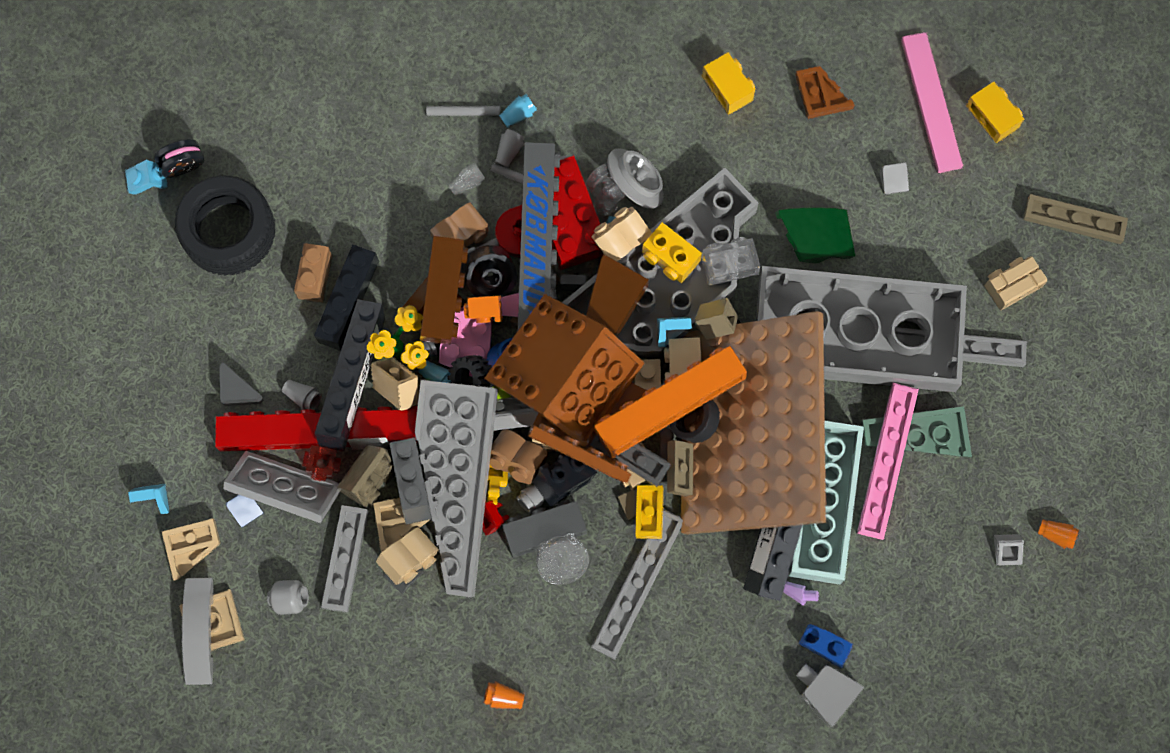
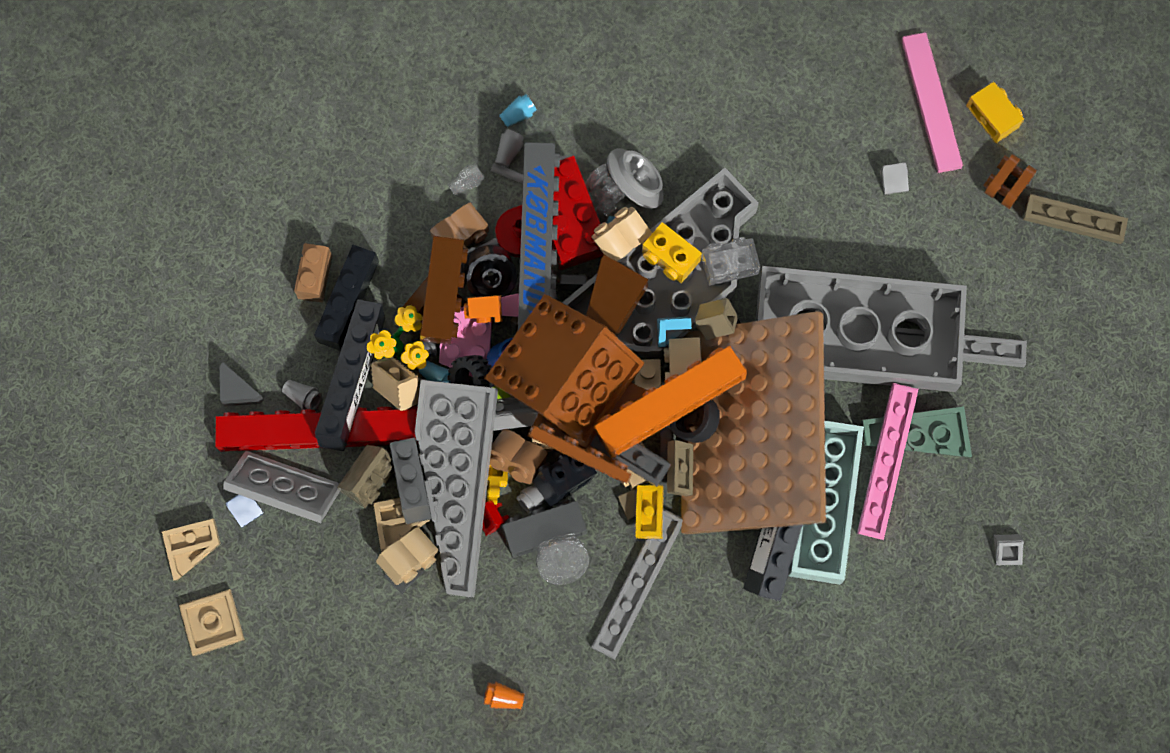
(144, 177): medium azure bracket -> none
(151, 492): medium azure tile -> none
(179, 158): black head -> none
(197, 631): light grey slope -> none
(205, 198): black tyre -> none
(288, 597): light grey head -> none
(318, 453): clear red brick -> none
(344, 559): light grey plate -> none
(361, 443): white sticker -> none
(463, 110): light grey bar -> none
(728, 83): yellow brick -> none
(799, 593): lavender bar -> none
(818, 233): dark green slope -> none
(820, 93): dark orange wing -> none
(826, 645): blue leg -> none
(828, 692): light grey torso -> none
(996, 185): none -> dark orange brick
(1016, 282): tan brick -> none
(1059, 533): orange cone -> none

